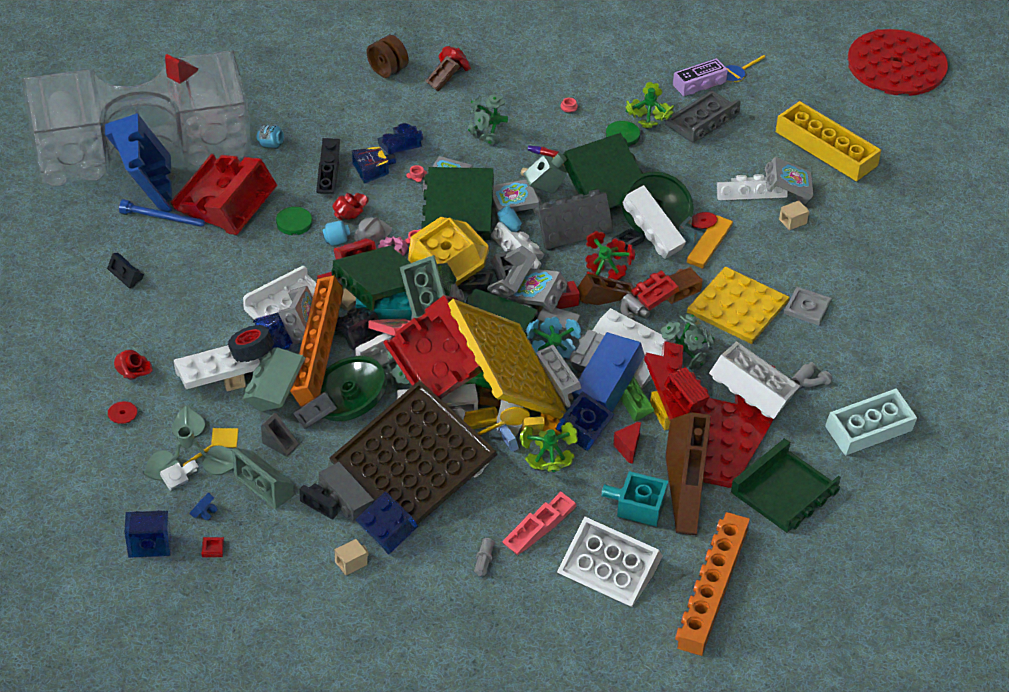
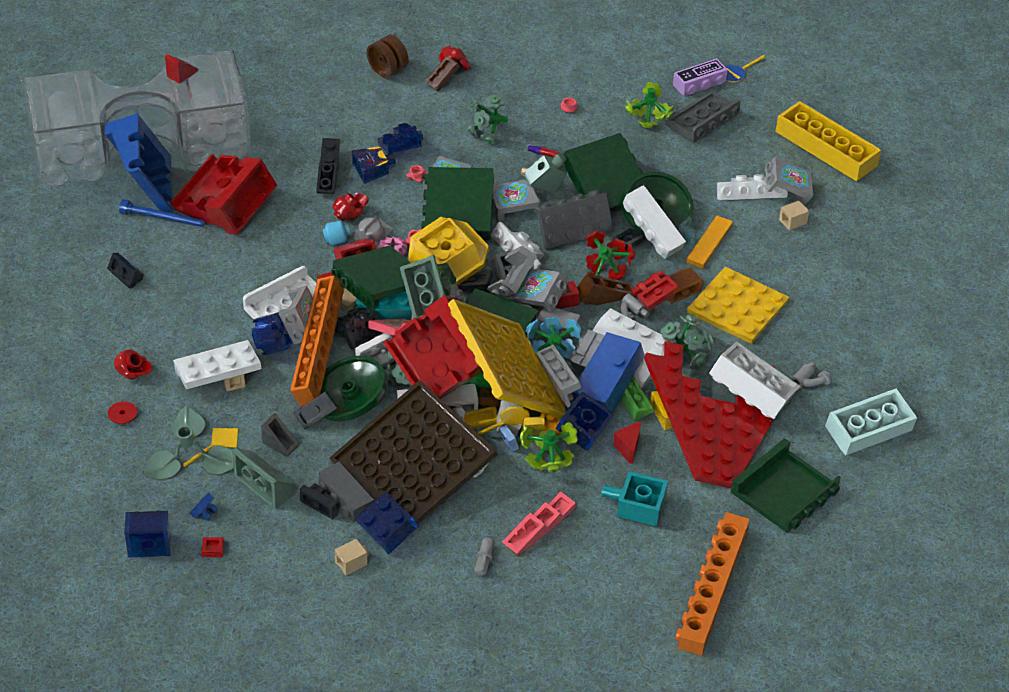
(177, 475): white plate -> none
(250, 343): black wheel -> none
(270, 136): medium azure head -> none
(273, 379): sand green slope -> none
(294, 220): green tile -> none
(509, 218): medium azure brick -> none
(610, 562): white slope -> none
(627, 129): green tile -> none
(686, 390): red brick -> none
(686, 468): reddish brown wedge -> none
(704, 220): red piece -> none
(807, 305): light grey tile -> none
(897, 62): red plate -> none

